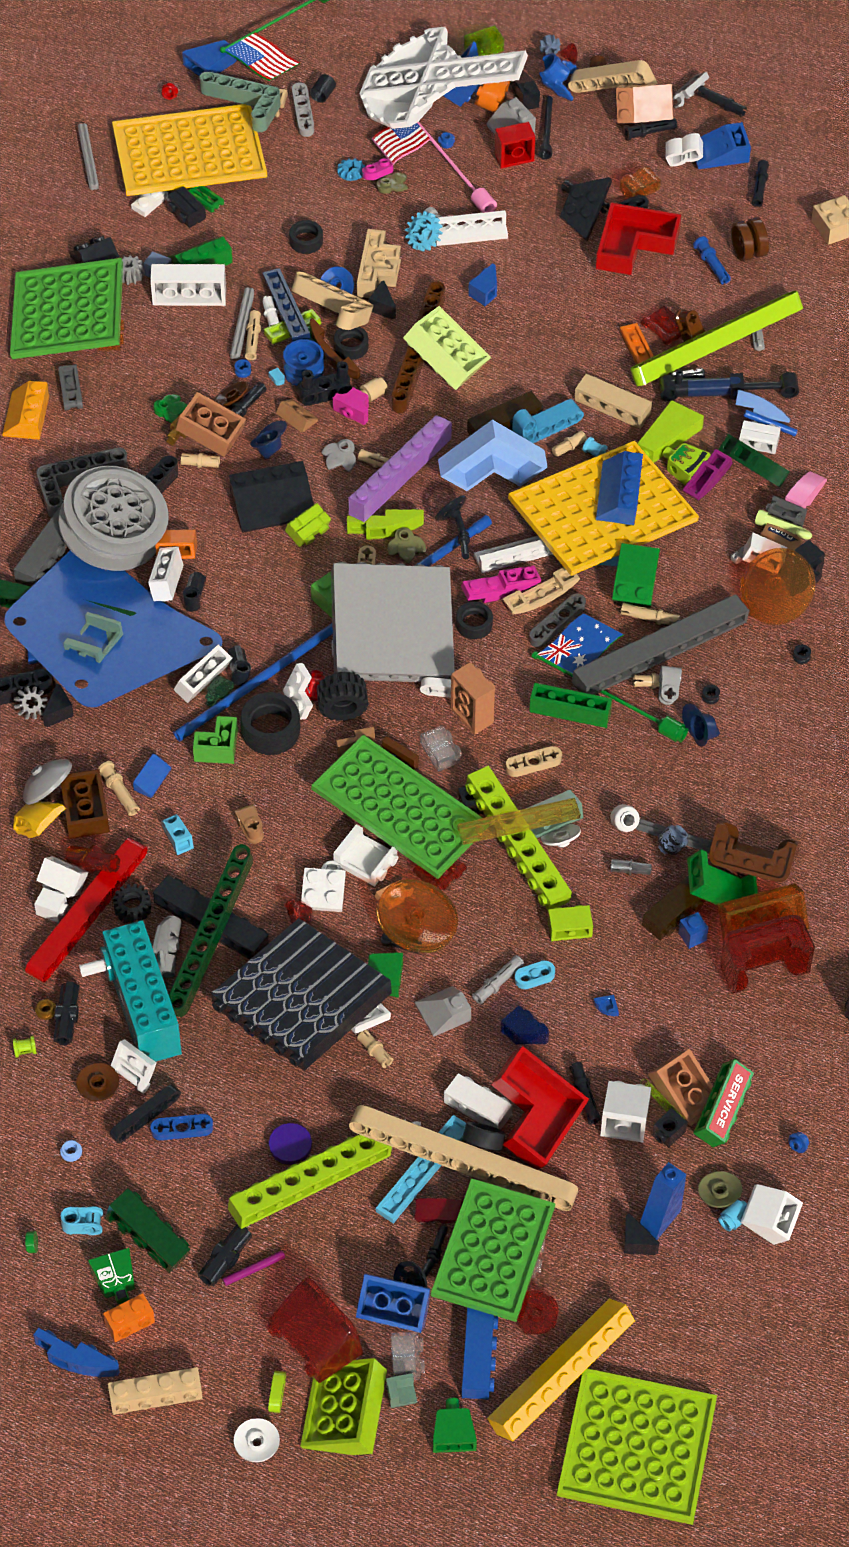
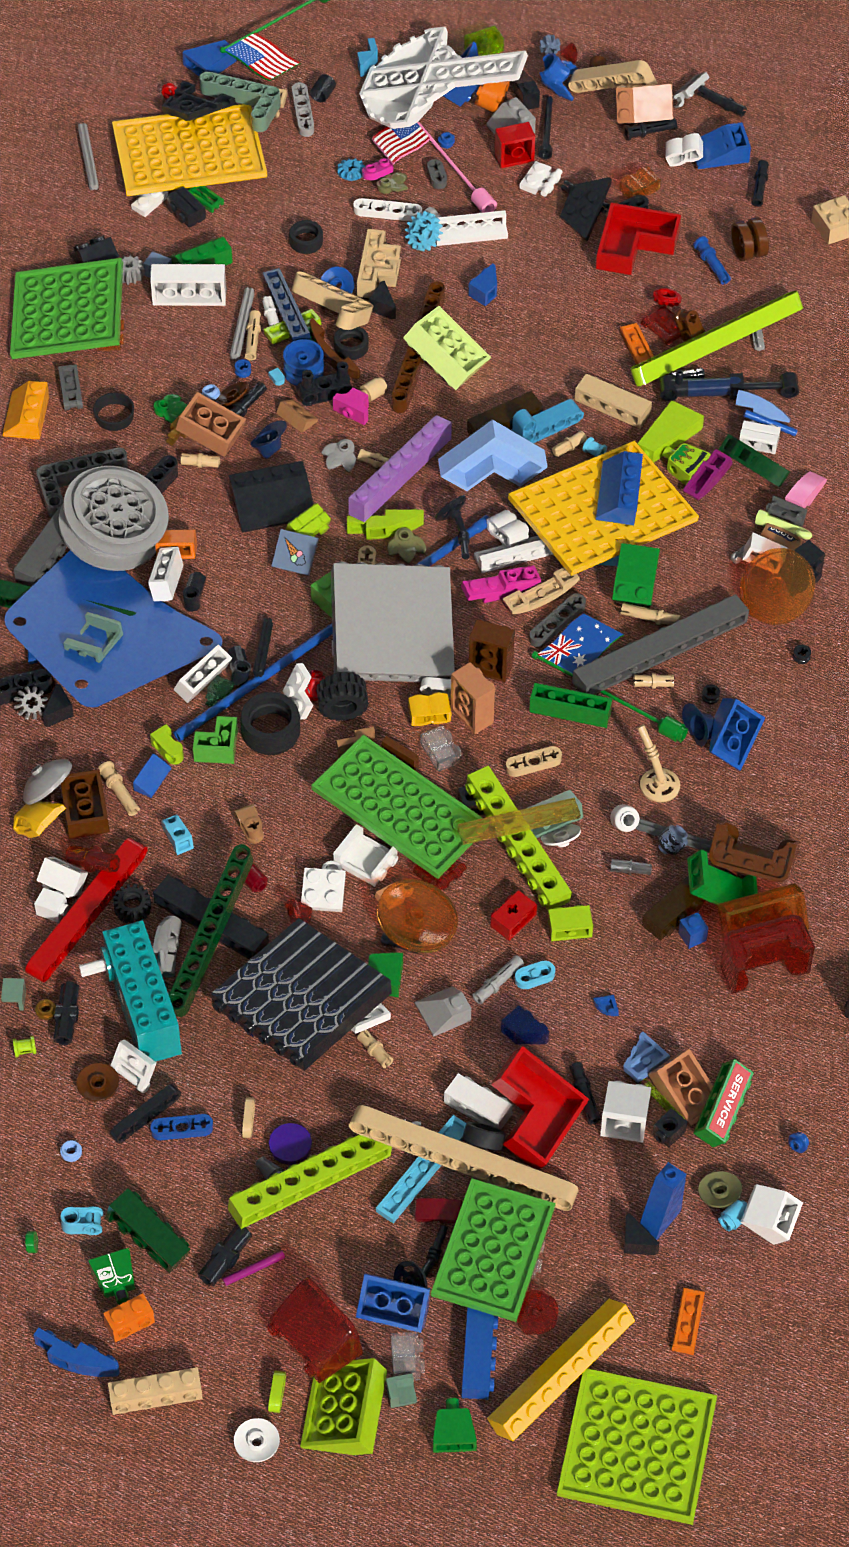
(14, 991): none -> sand green panel
(113, 398): none -> black tyre
(166, 745): none -> lime leg
(190, 107): none -> black wing
(211, 392): none -> light blue plate
(248, 1119): none -> tan tile
(256, 880): none -> dark red brick
(262, 647): none -> black axle
(267, 1167): none -> dark grey cone
(295, 552): none -> sand blue tile
(367, 58): none -> dark azure slope
(388, 207): none -> white beam
(429, 709): none -> yellow brick
(440, 173): none -> dark grey beam
(474, 608): black tyre -> none
(492, 649): none -> reddish brown brick
(507, 528): none -> white brick
(513, 915): none -> red brick
(536, 177): none -> white plate
(644, 1058): none -> medium blue wing
(660, 779): none -> tan dish
(667, 297): none -> red gear
(669, 681): light grey piece -> none
(688, 1321): none -> orange tile
(734, 732): none -> blue slope

